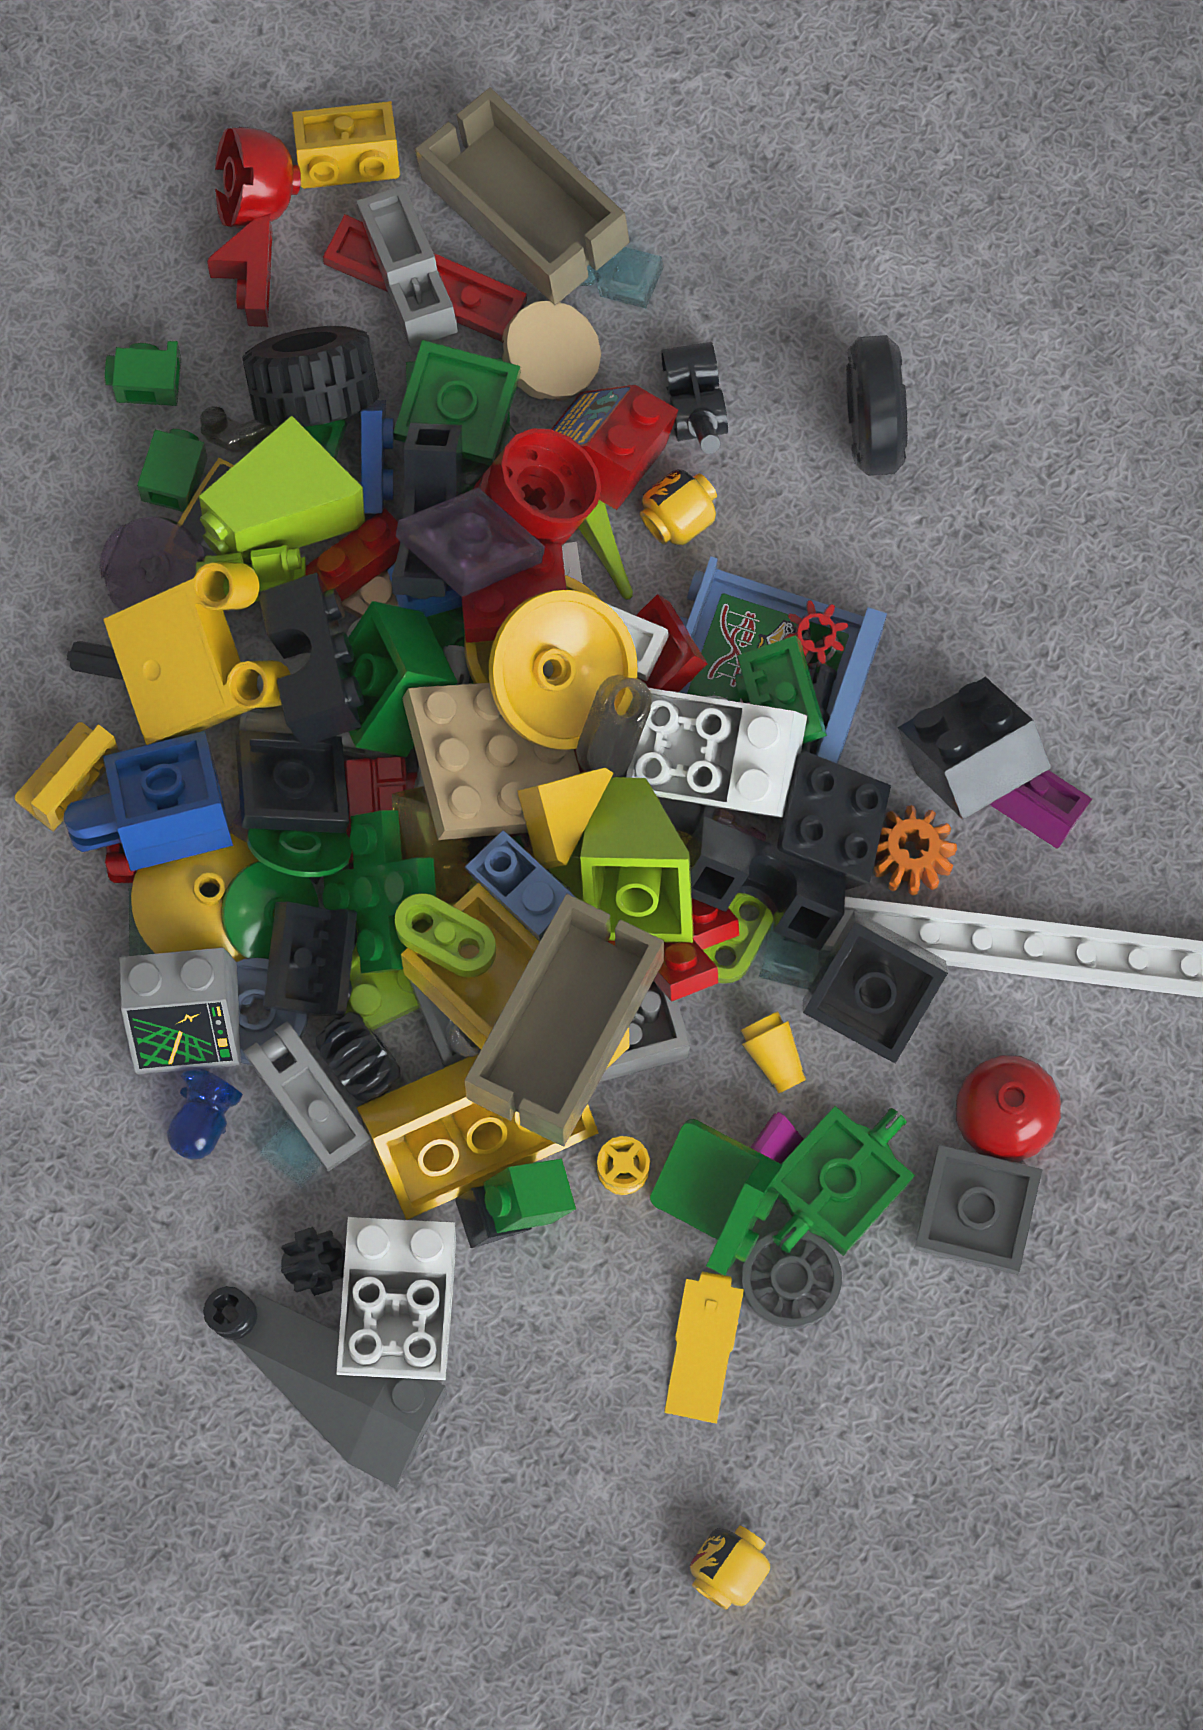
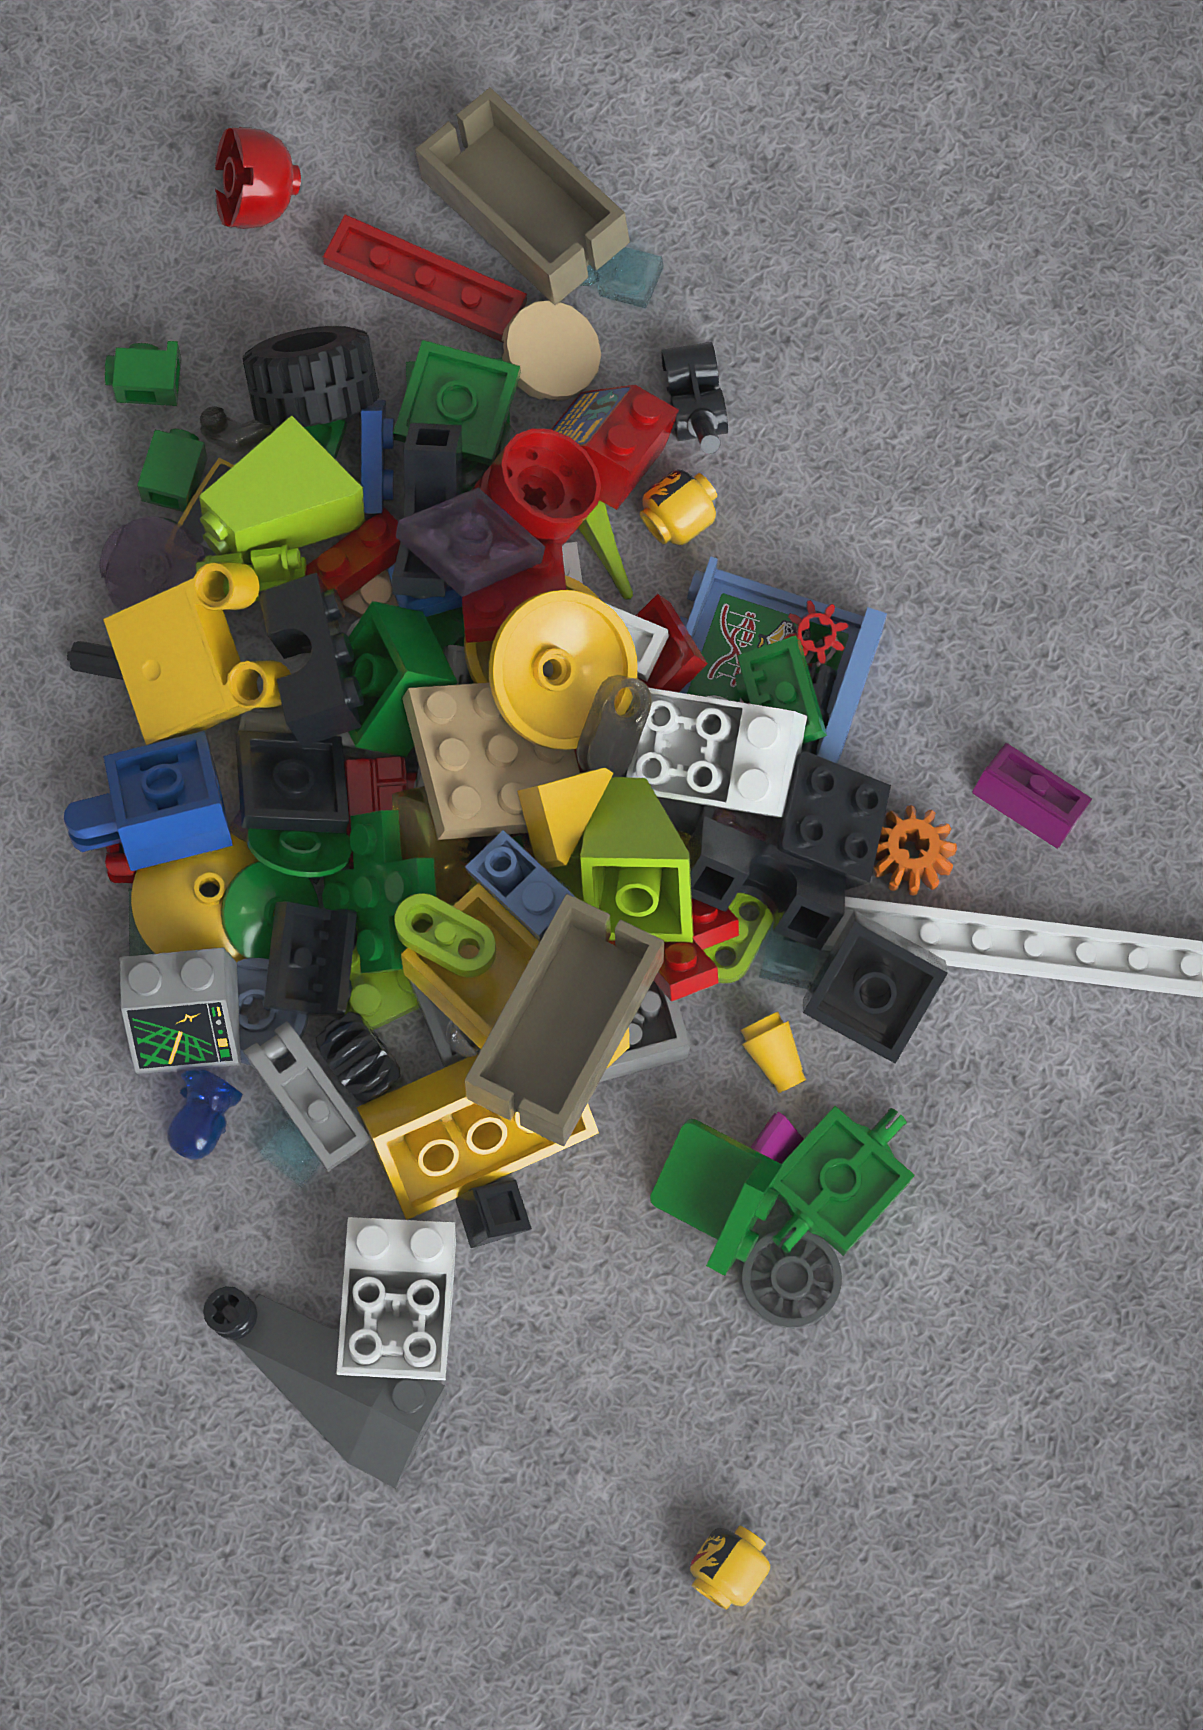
(66, 774): yellow bracket -> none
(248, 259): red slope -> none
(313, 1261): black gear -> none
(346, 144): yellow bracket -> none
(407, 266): light grey slope -> none
(529, 1195): green brick -> none
(622, 1151): yellow wheel -> none
(703, 1346): yellow piece -> none
(876, 405): black piece -> none
(974, 747): black brick -> none
(978, 1209): dark grey plate -> none
(1008, 1108): red cylinder -> none

